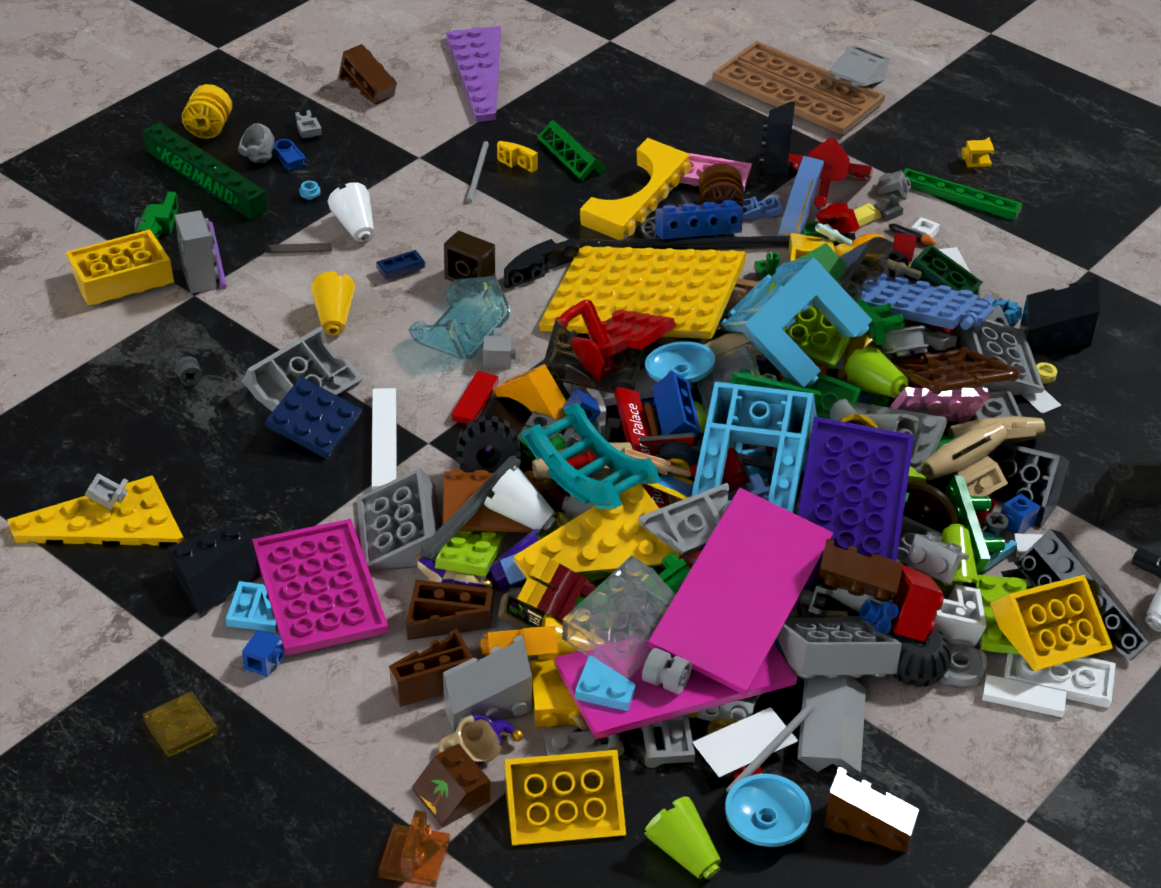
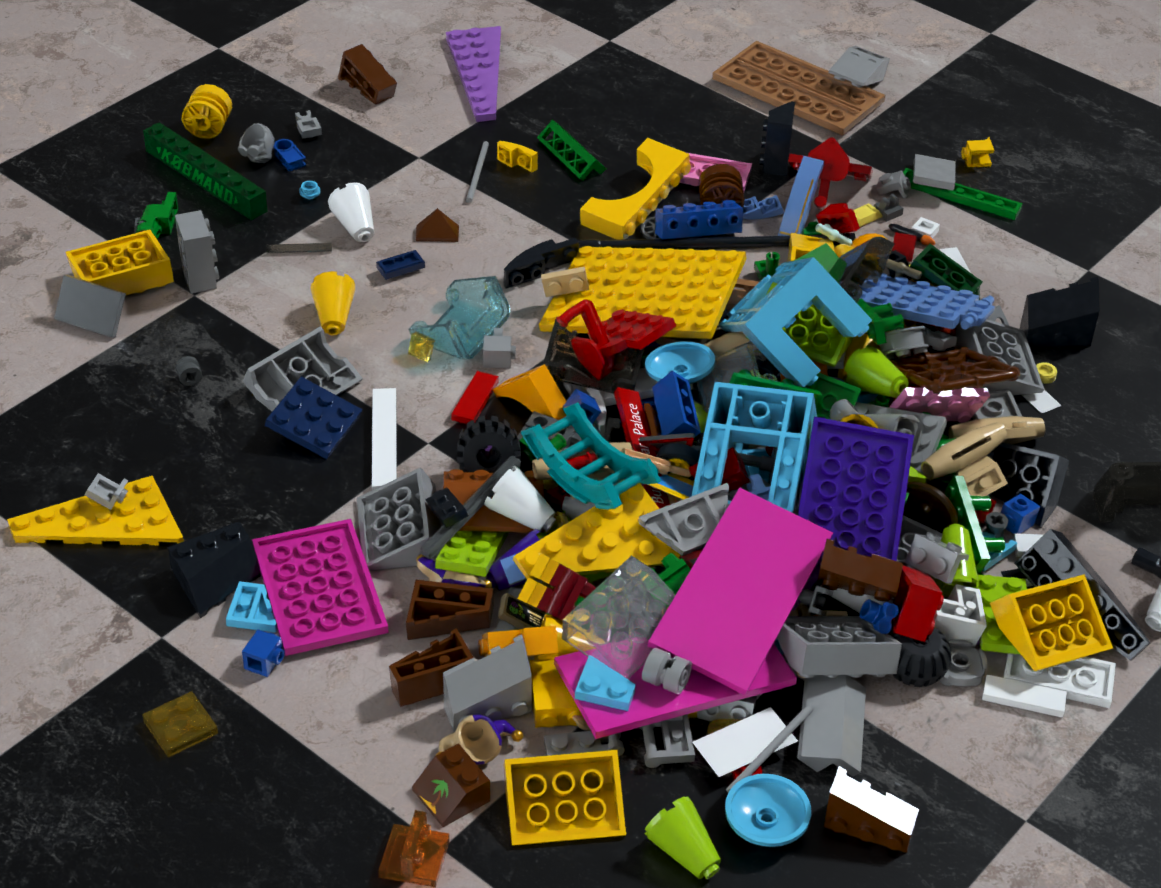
(89, 306): none -> dark grey tile
(222, 281): medium lavender axle -> none
(421, 346): none -> clear yellow tile
(437, 228): none -> reddish brown slope
(446, 507): none -> black plate
(468, 257): dark brown brick -> none
(565, 281): none -> tan plate
(934, 172): none -> light grey tile
(1013, 312): dark azure gear -> none

